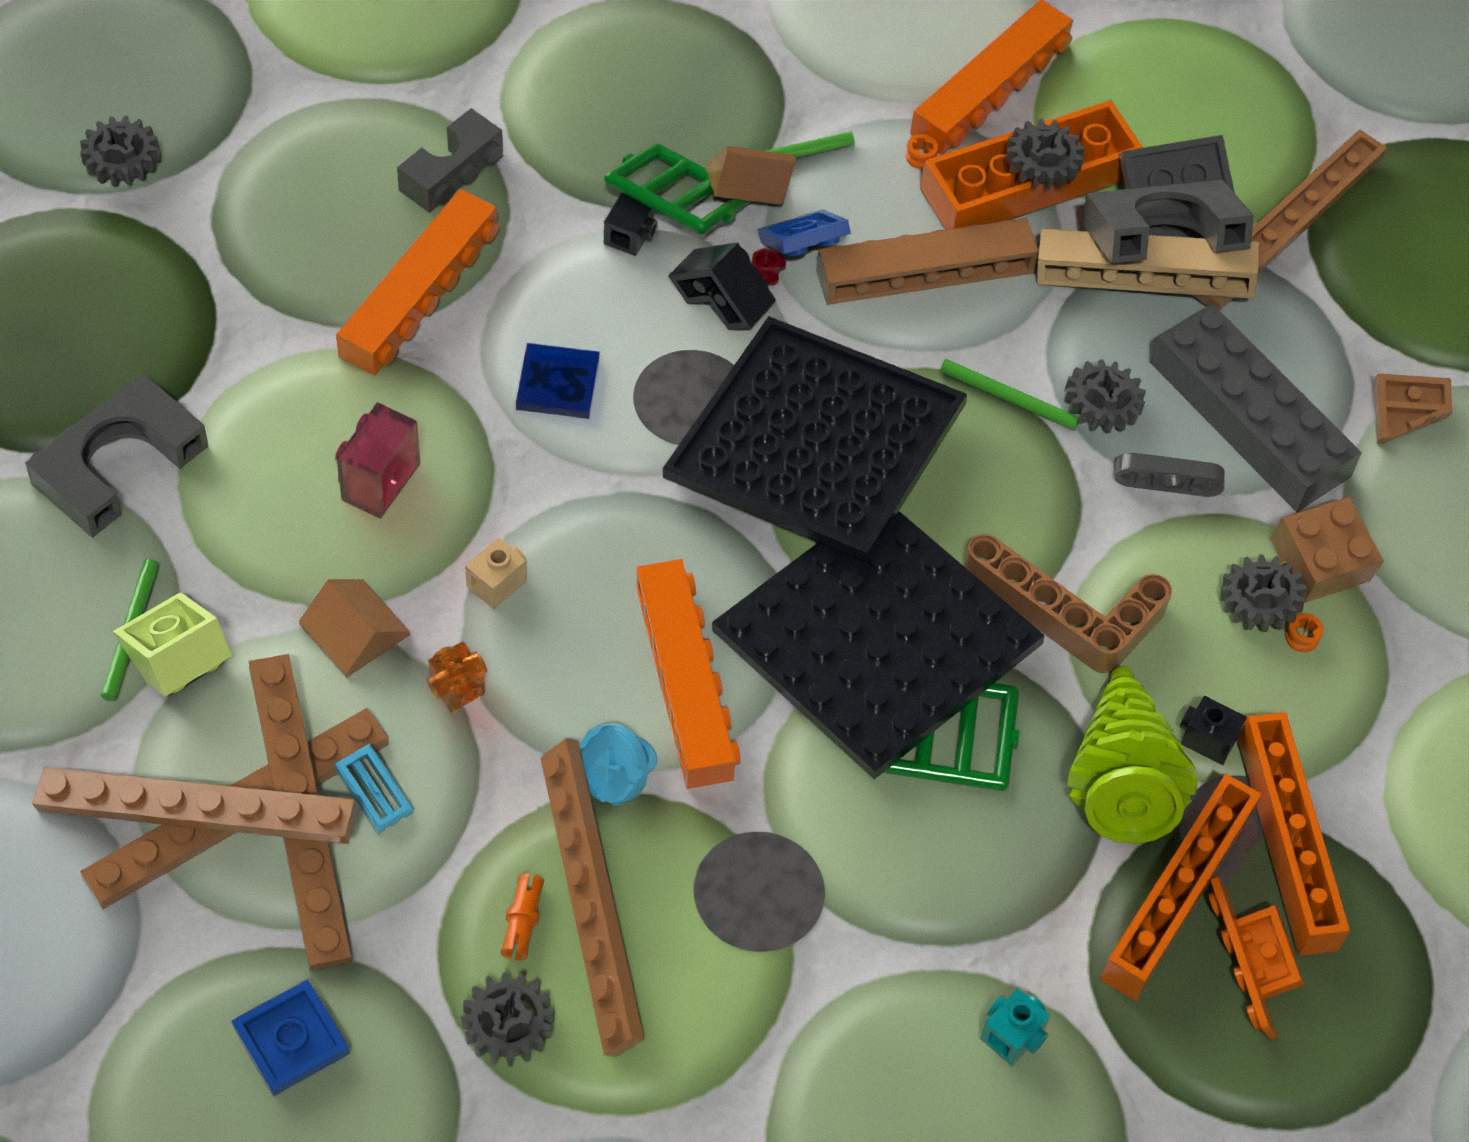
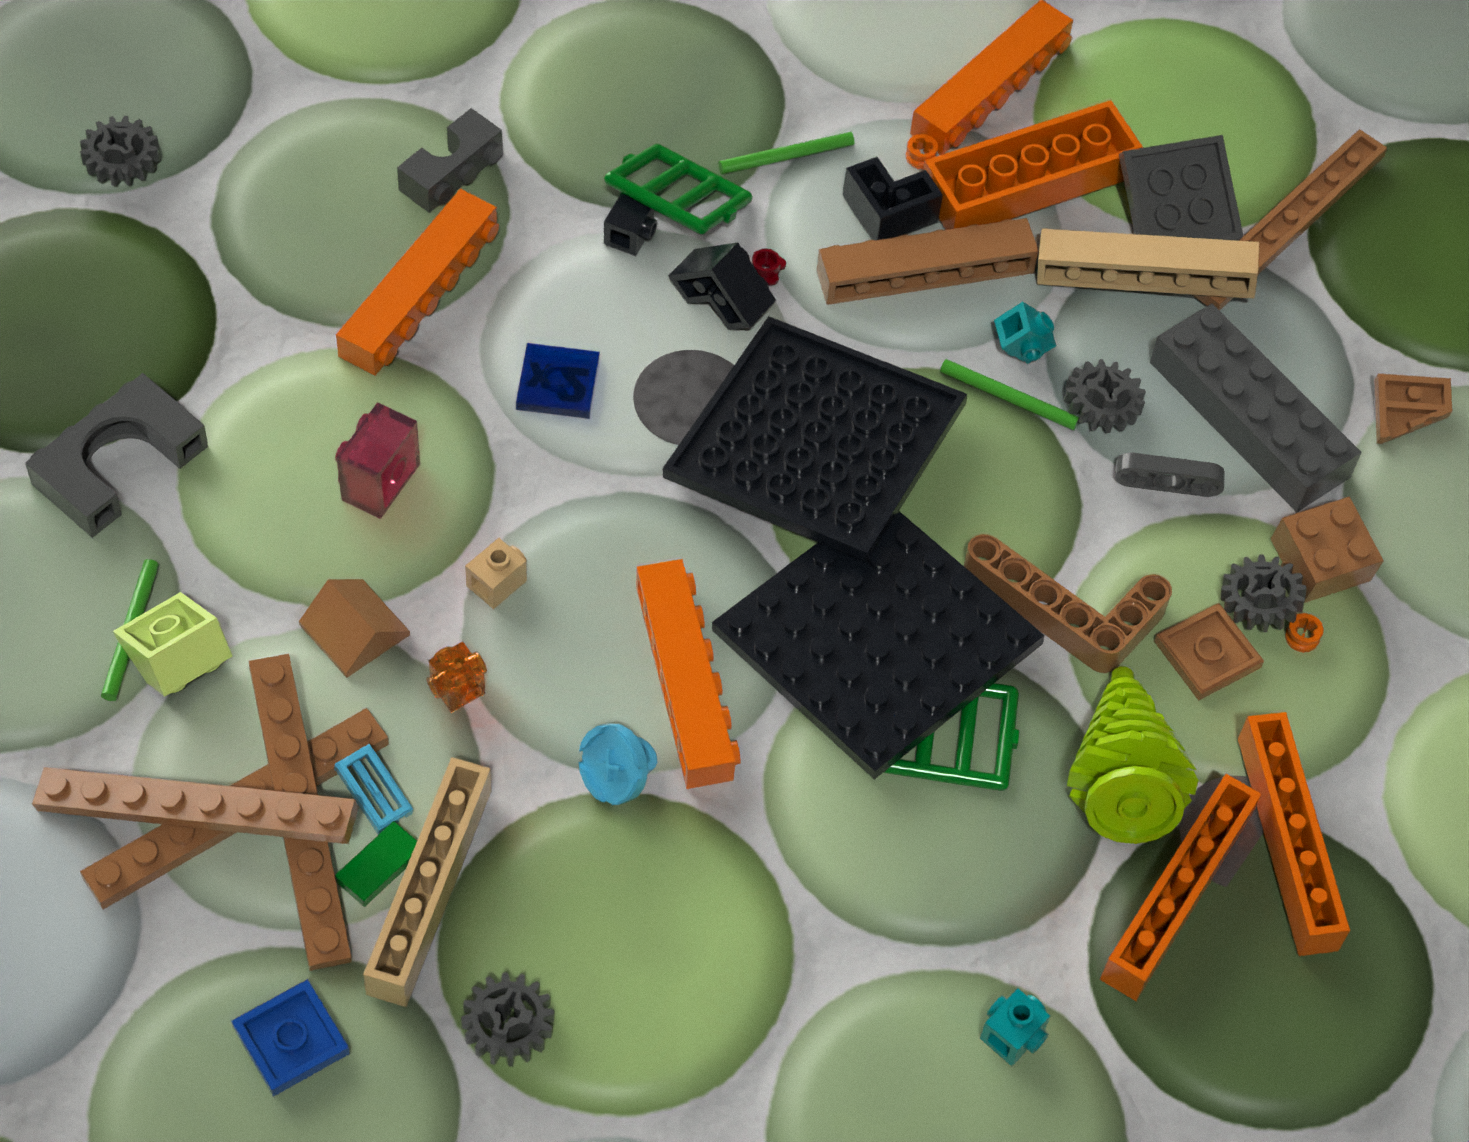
(377, 864): none -> green tile
(427, 882): none -> tan brick
(522, 917): orange pin -> none
(592, 899): medium nougat plate -> none
(751, 174): medium nougat slope -> none
(759, 891): flat silver sticker -> none
(798, 233): blue plate -> none
(891, 206): none -> black brick
(1025, 332): none -> teal brick
(1044, 153): dark grey gear -> none
(1122, 217): dark grey arch -> none
(1208, 651): none -> medium nougat tile
(1211, 729): black brick -> none
(1263, 955): orange bracket -> none

